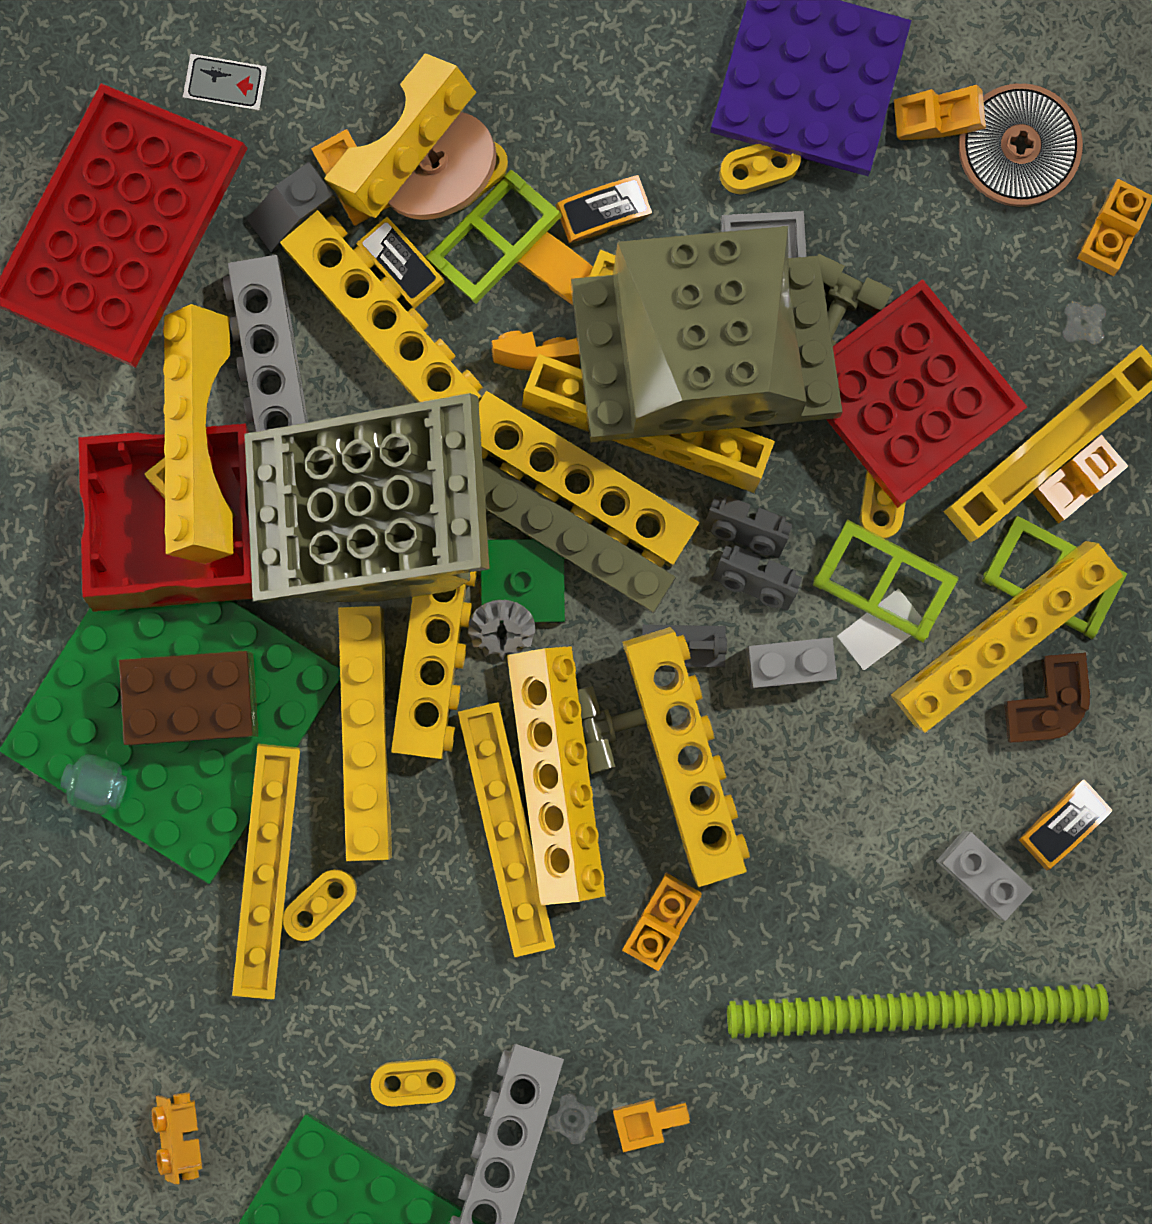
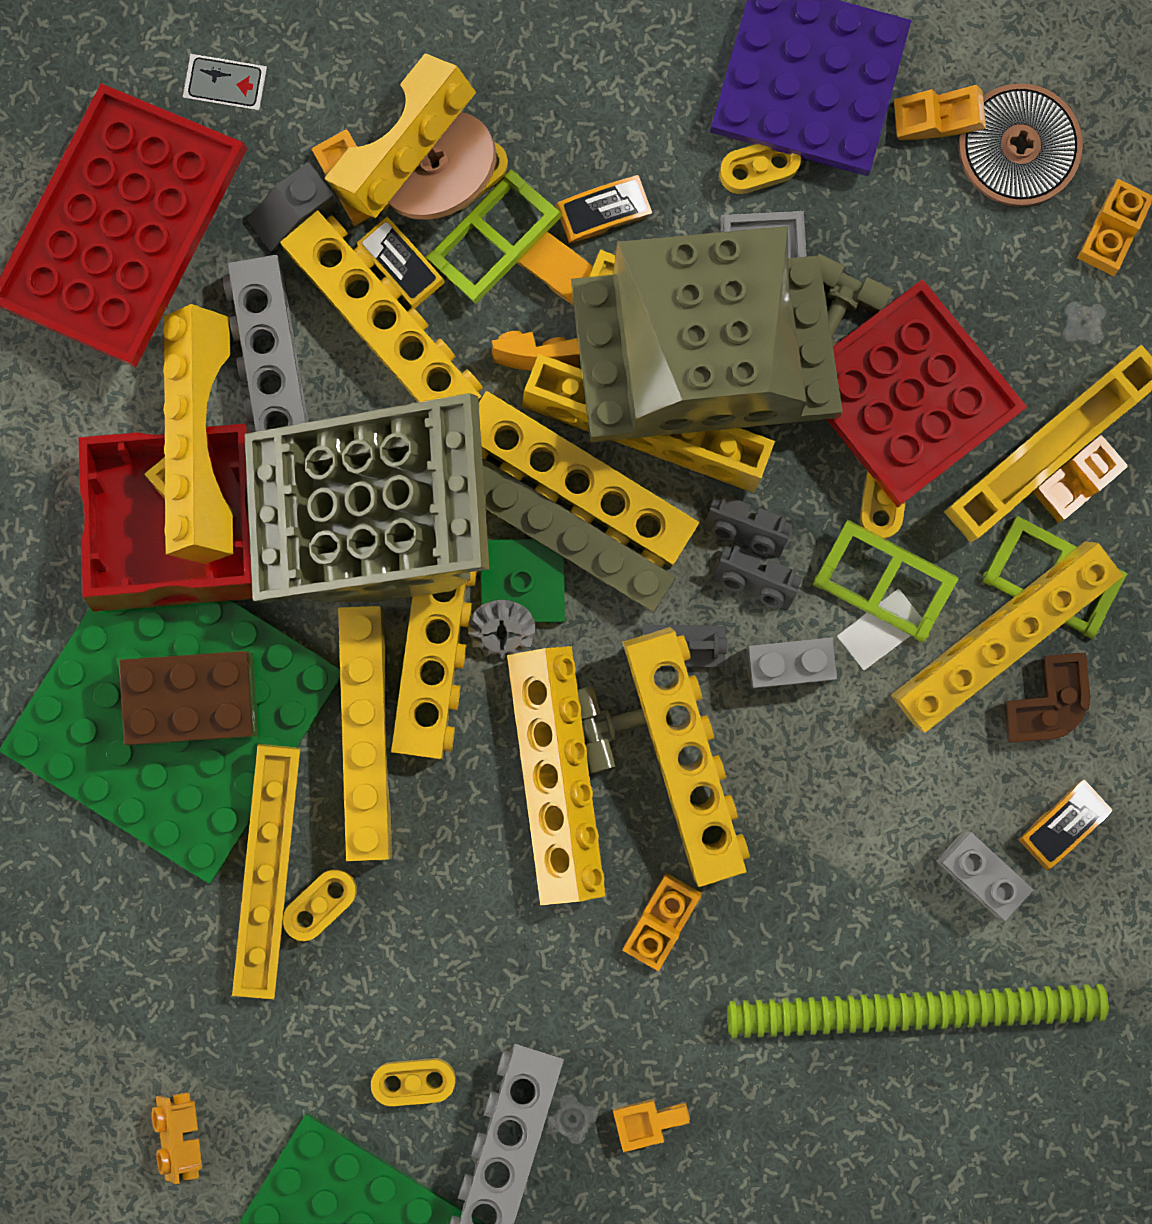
(94, 784): clear light blue head -> none
(506, 829): yellow plate -> none

